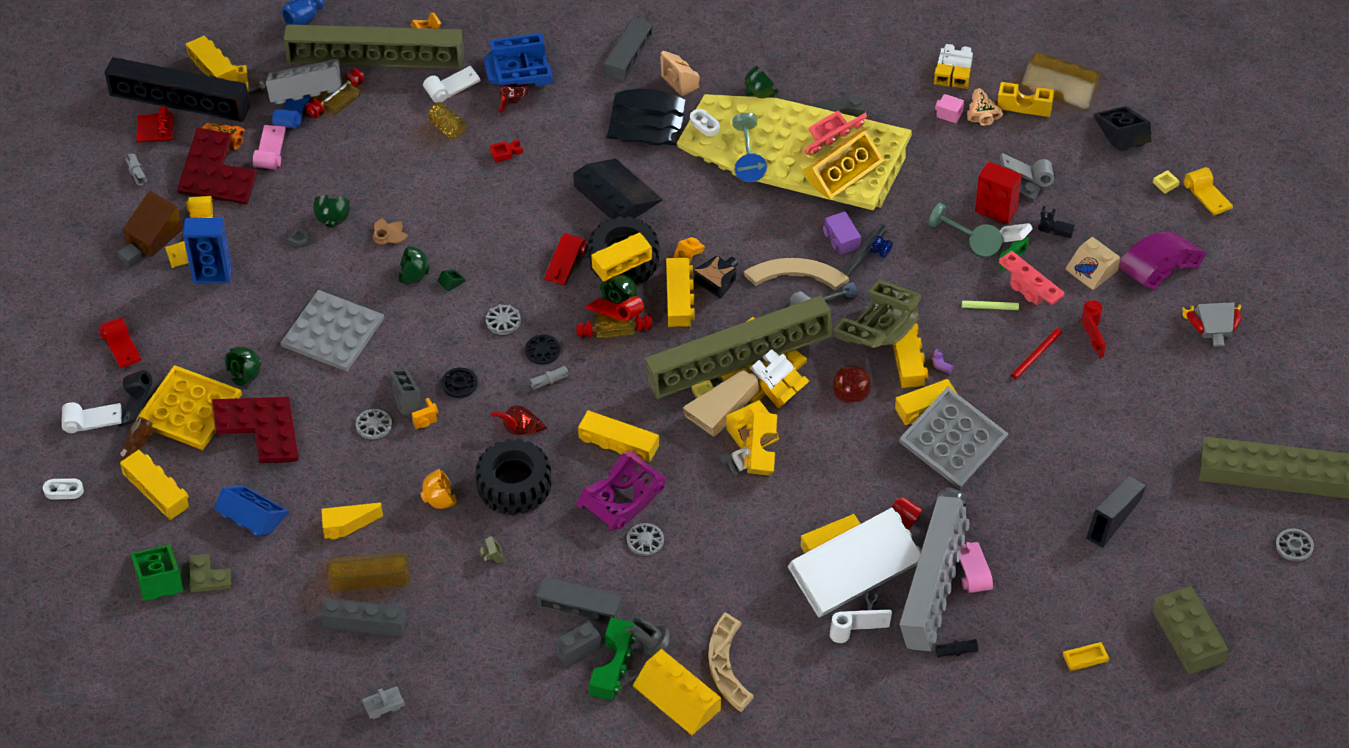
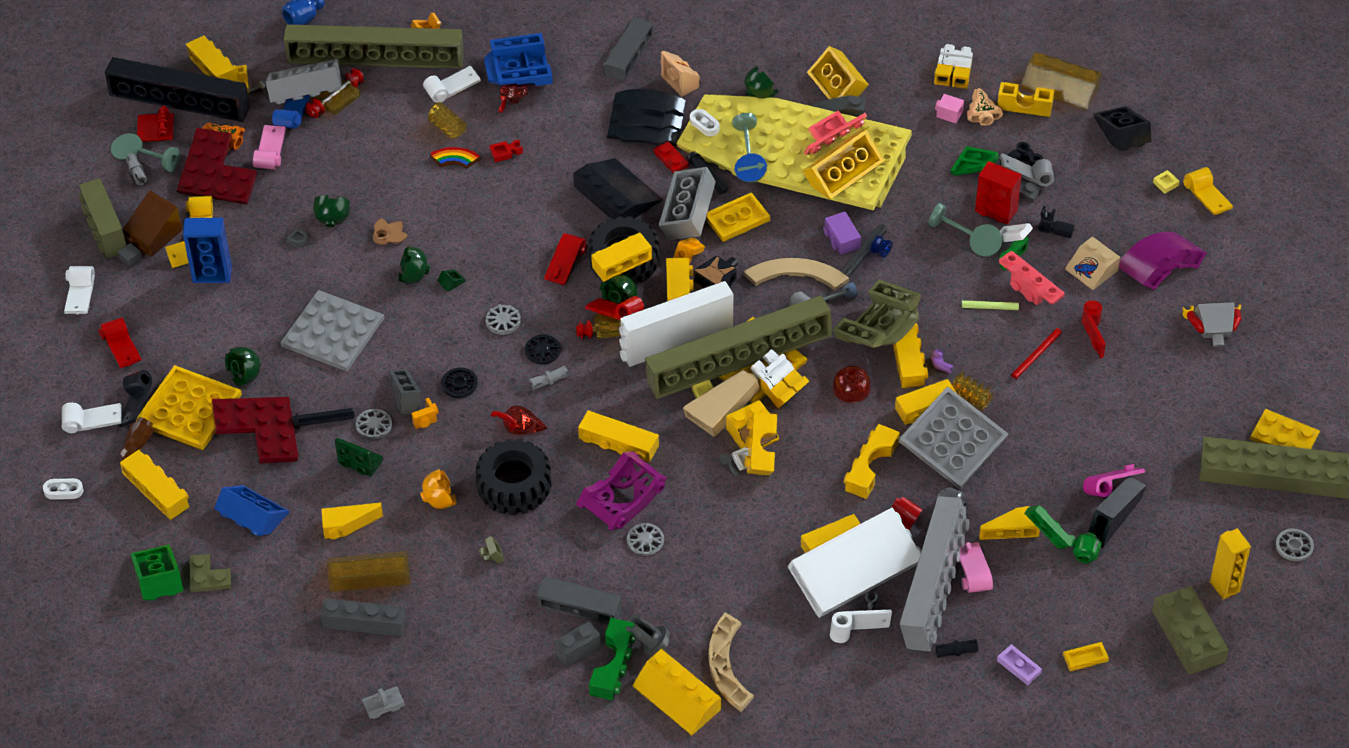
(80, 290): none -> white door
(101, 218): none -> olive brick
(132, 144): none -> sand green piece
(323, 417): none -> black axle
(357, 458): none -> dark green bracket
(456, 156): none -> tile
(671, 157): none -> red plate
(675, 323): none -> white brick
(687, 203): none -> light grey brick
(694, 160): none -> black axle
(737, 217): none -> yellow plate
(836, 75): none -> yellow slope
(880, 444): none -> yellow arch
(973, 160): none -> green wing
(973, 393): none -> clear yellow piece
(1009, 525): none -> yellow slope
(1019, 664): none -> lavender plate
(1025, 152): none -> black bar
(1050, 527): none -> green plate
(1087, 548): none -> green head
(1101, 484): none -> dark pink door
(1230, 563): none -> yellow brick
(1283, 431): none -> yellow plate

